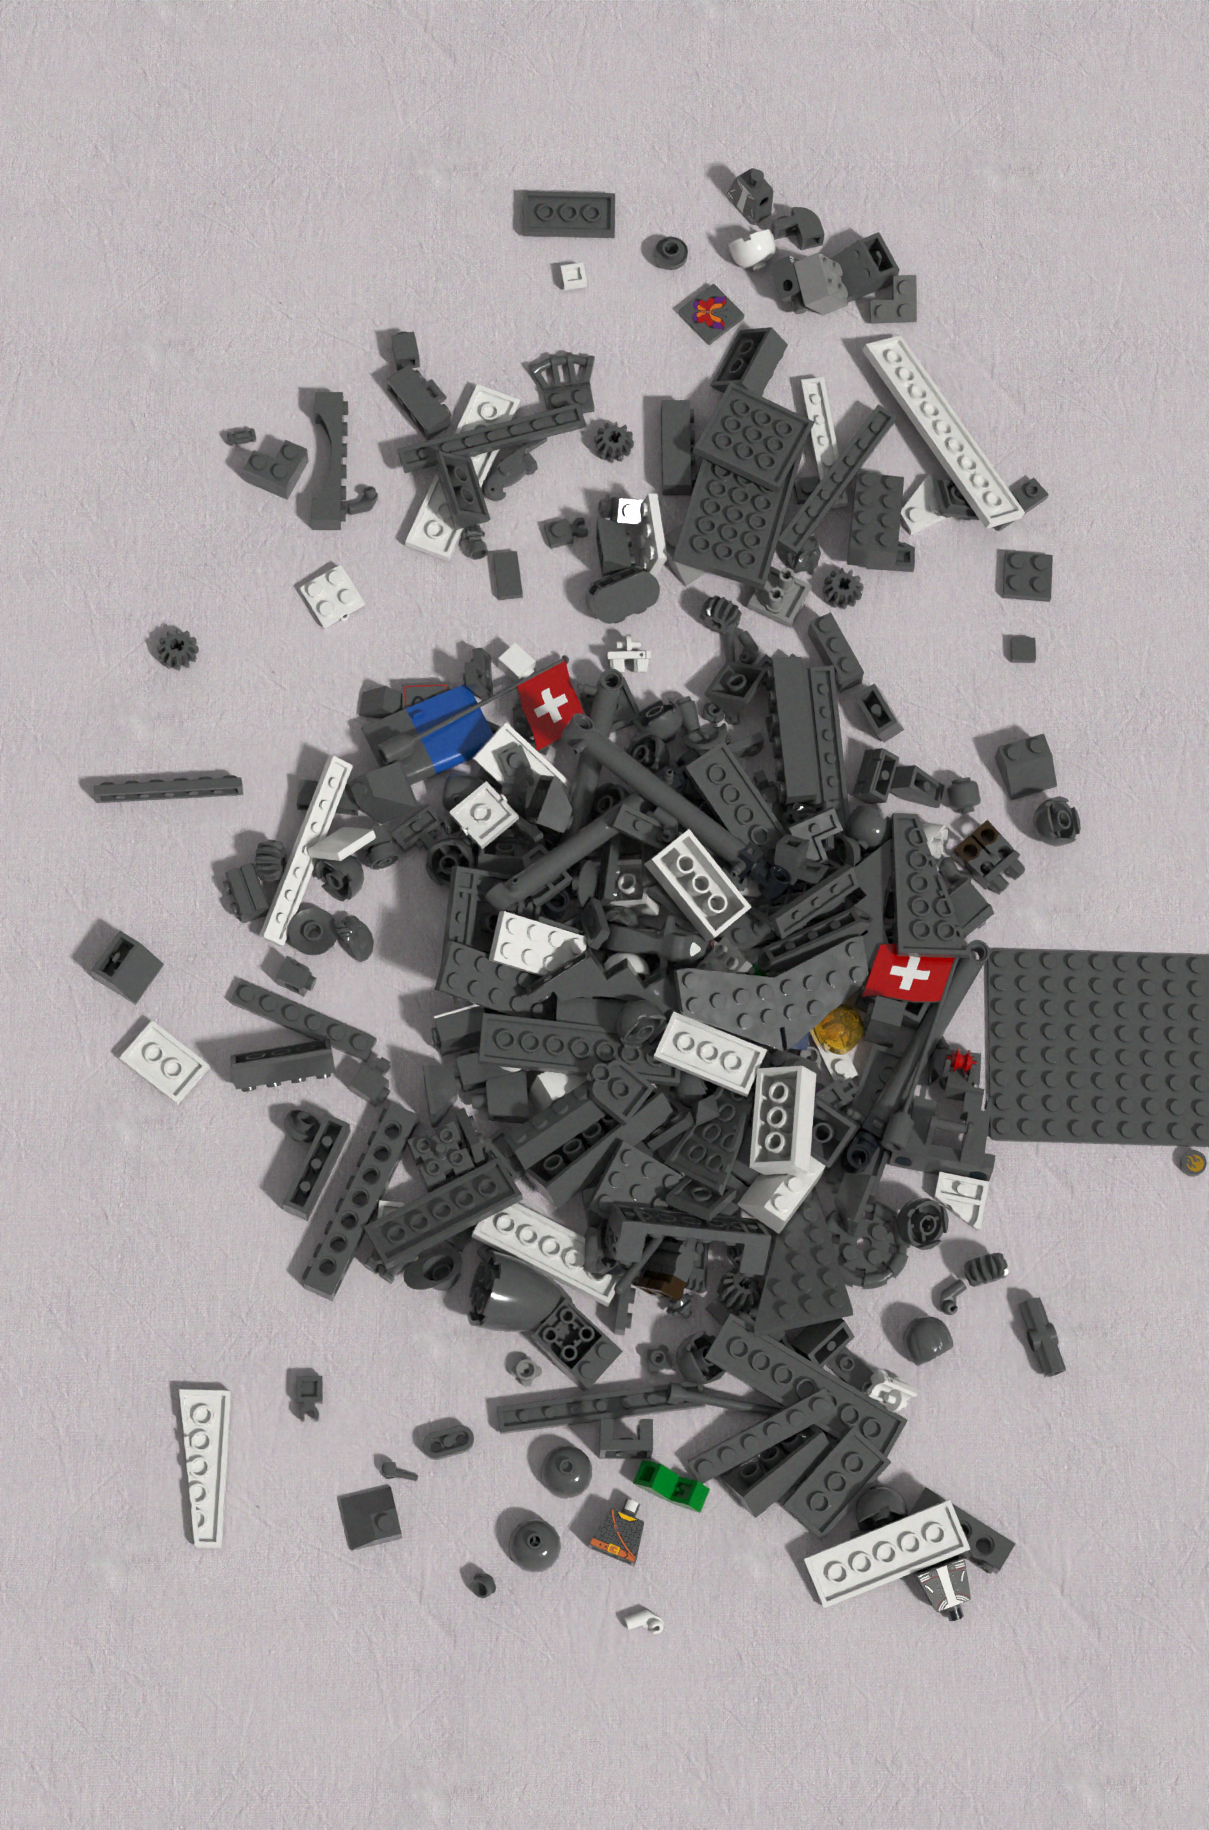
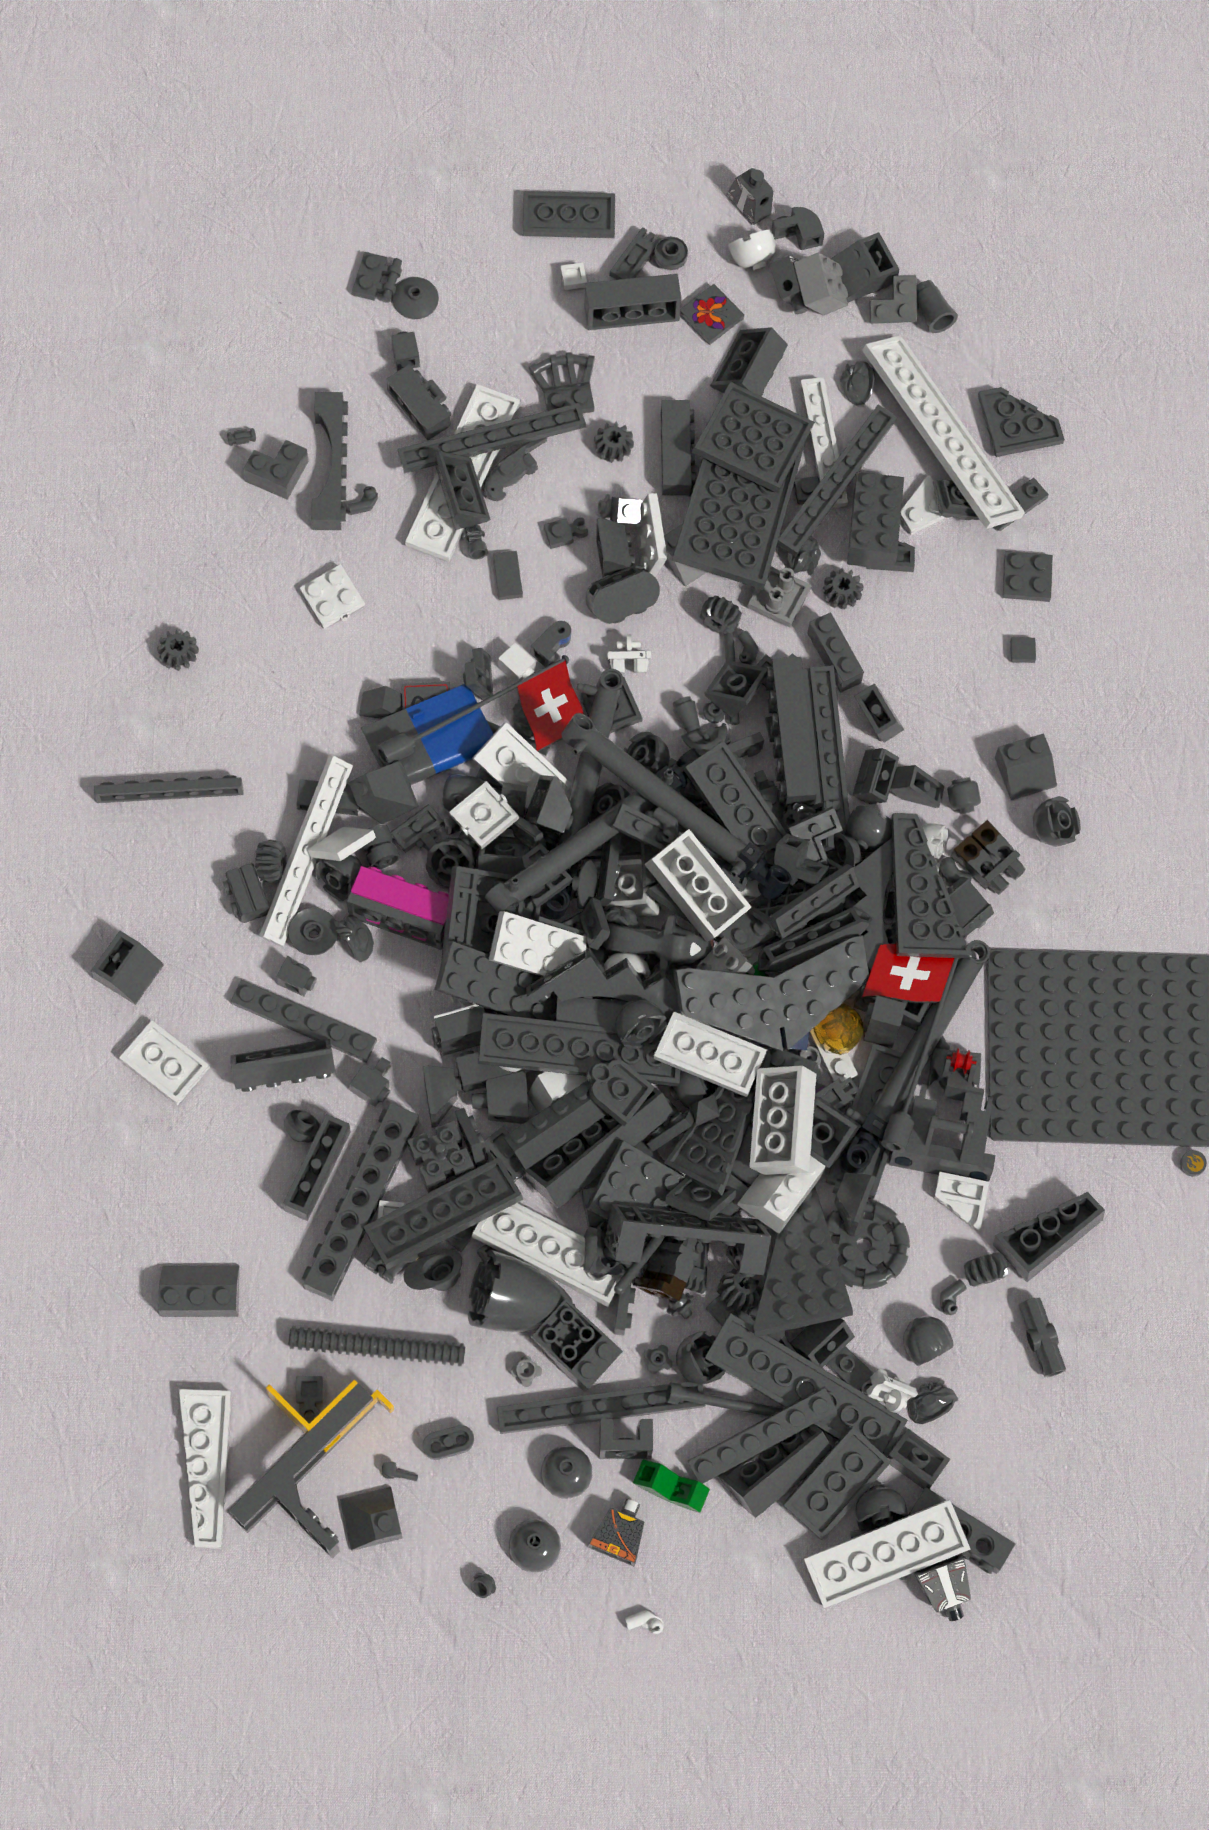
(199, 1291): none -> dark grey slope
(321, 1436): none -> dark grey piece
(370, 275): none -> dark grey plate
(376, 1346): none -> dark grey piece
(399, 906): none -> piece
(415, 306): none -> dark grey dish
(515, 763): dark grey plate -> none
(553, 639): none -> dark grey leg
(632, 301): none -> dark grey brick
(635, 256): none -> dark grey hinge
(660, 719): dark grey cylinder -> none
(858, 382): none -> dark grey hat
(917, 1459): none -> dark grey slope
(922, 1223): dark grey cylinder -> none
(931, 1402): none -> dark grey hat
(935, 308): none -> dark grey plant
(1017, 424): none -> dark grey plate
(1043, 1239): none -> dark grey wedge

